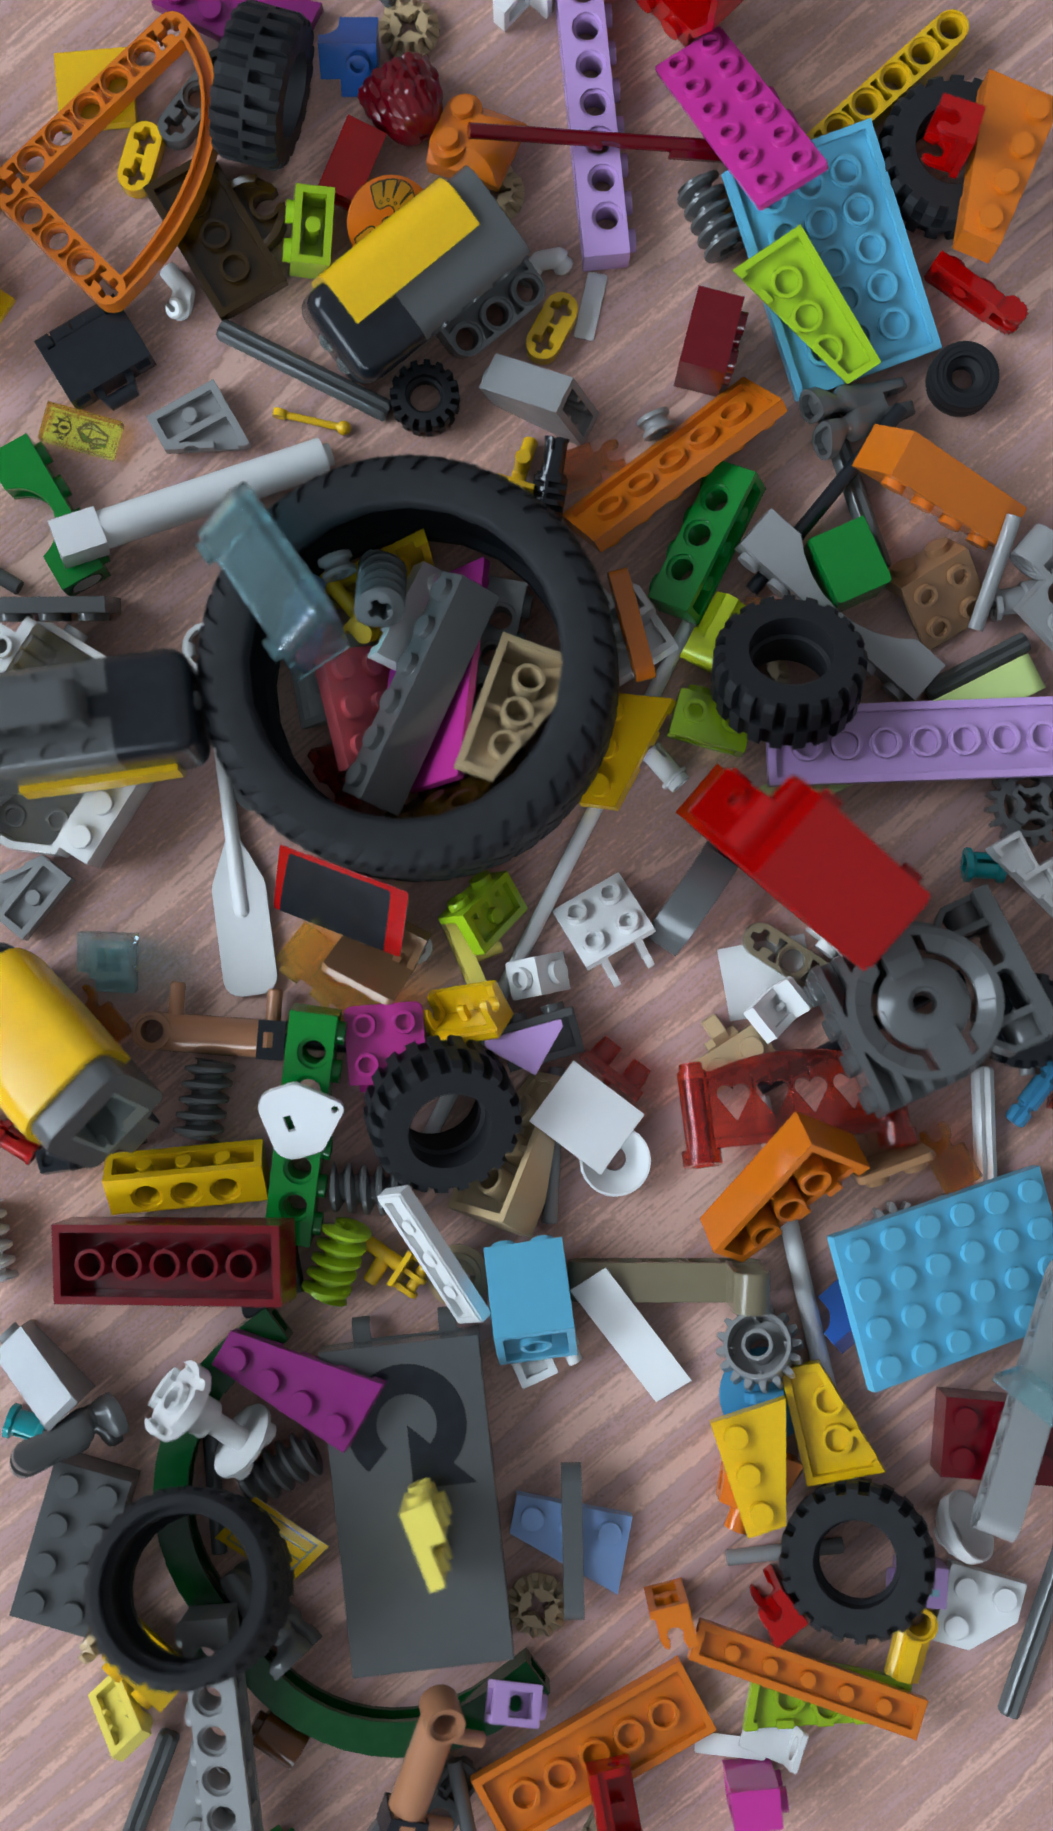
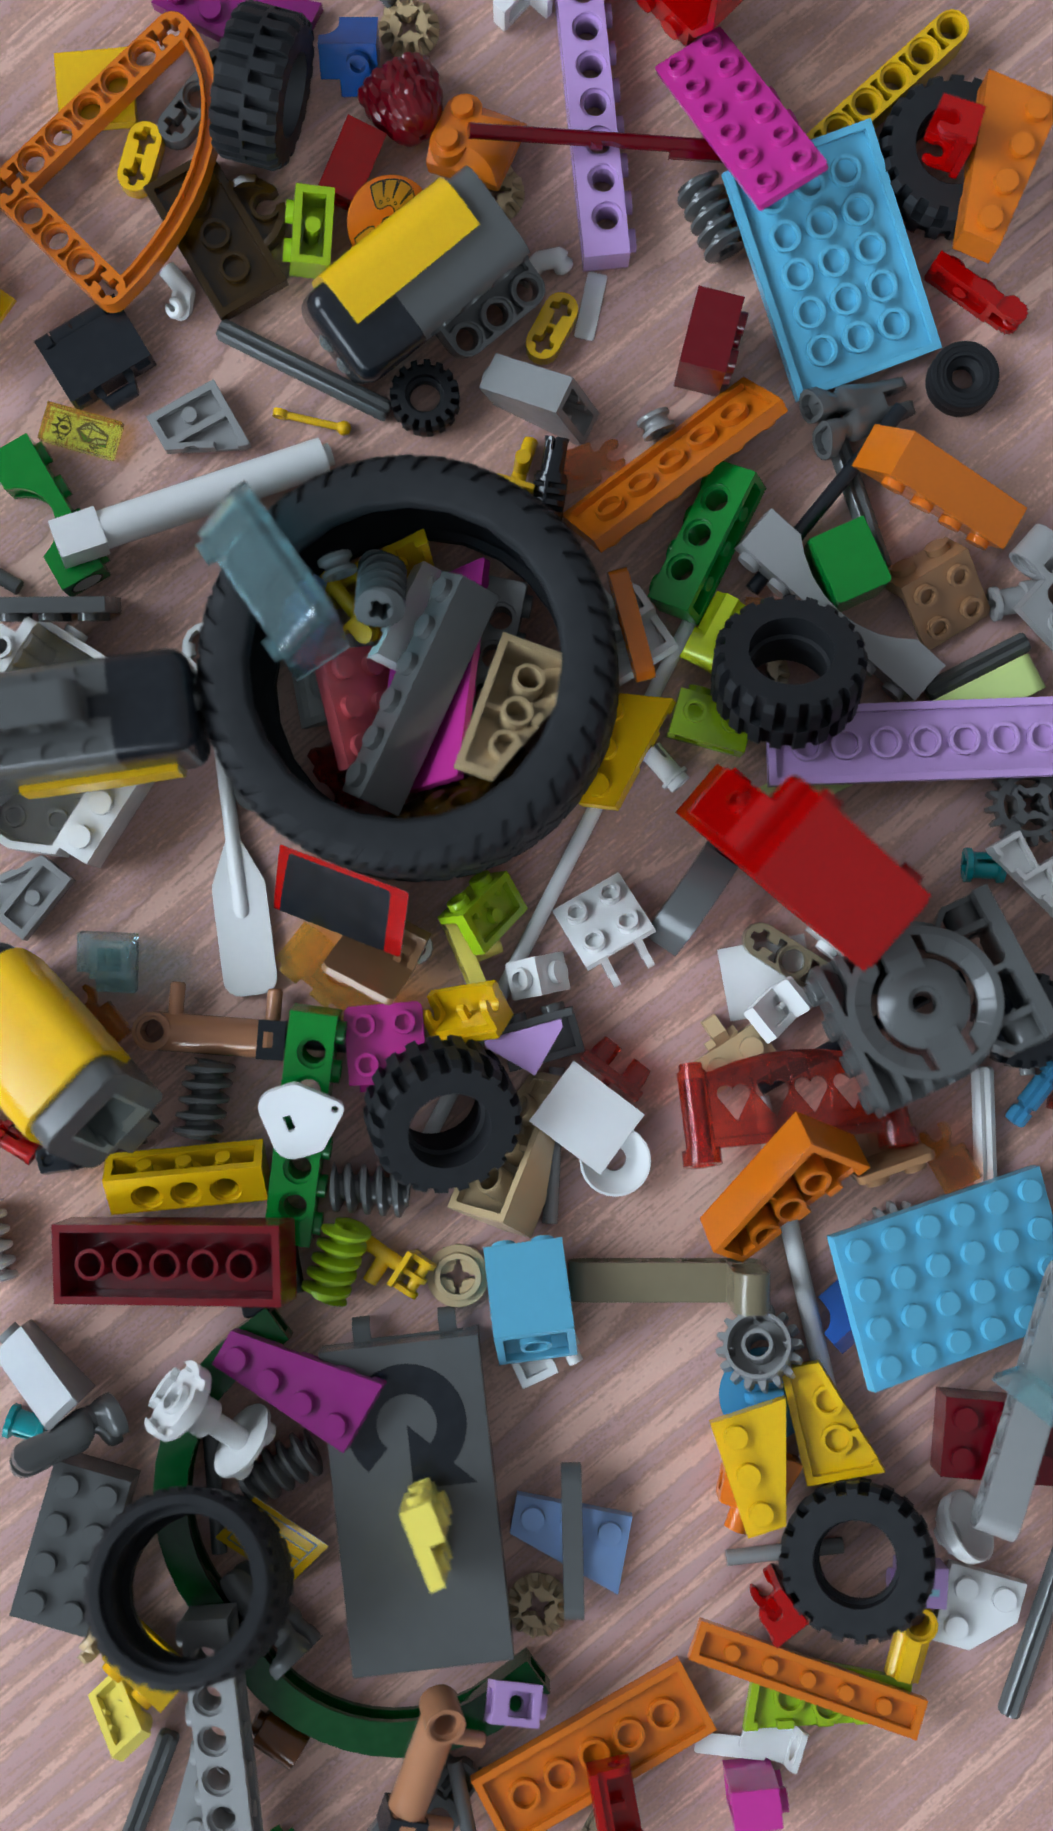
(433, 1254): white tile -> none
(630, 1335): white sticker -> none
(670, 1609): orange hinge -> none
(805, 297): lime wing -> none
(994, 572): light grey bar -> none

